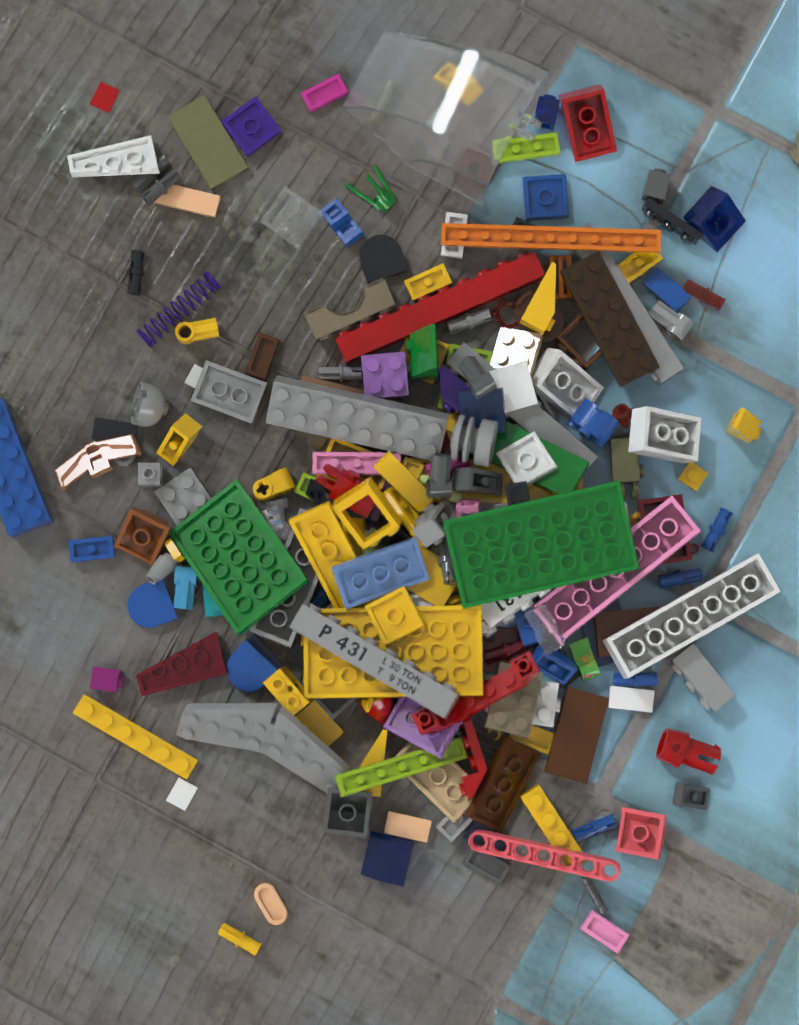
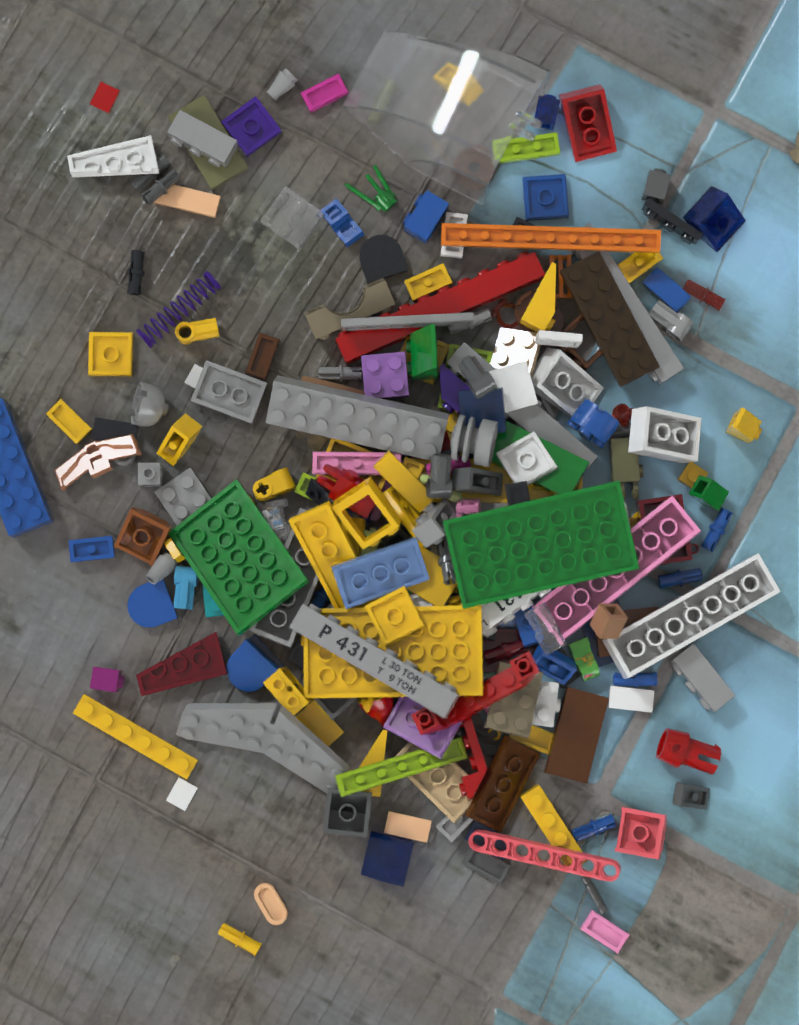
(69, 421): none -> yellow tile
(110, 354): none -> yellow tile
(202, 139): none -> light grey brick
(282, 84): none -> light grey cone
(407, 321): none -> light grey tile
(425, 217): none -> blue brick
(558, 339): none -> white tile
(608, 621): none -> medium nougat brick
(708, 492): none -> green brick

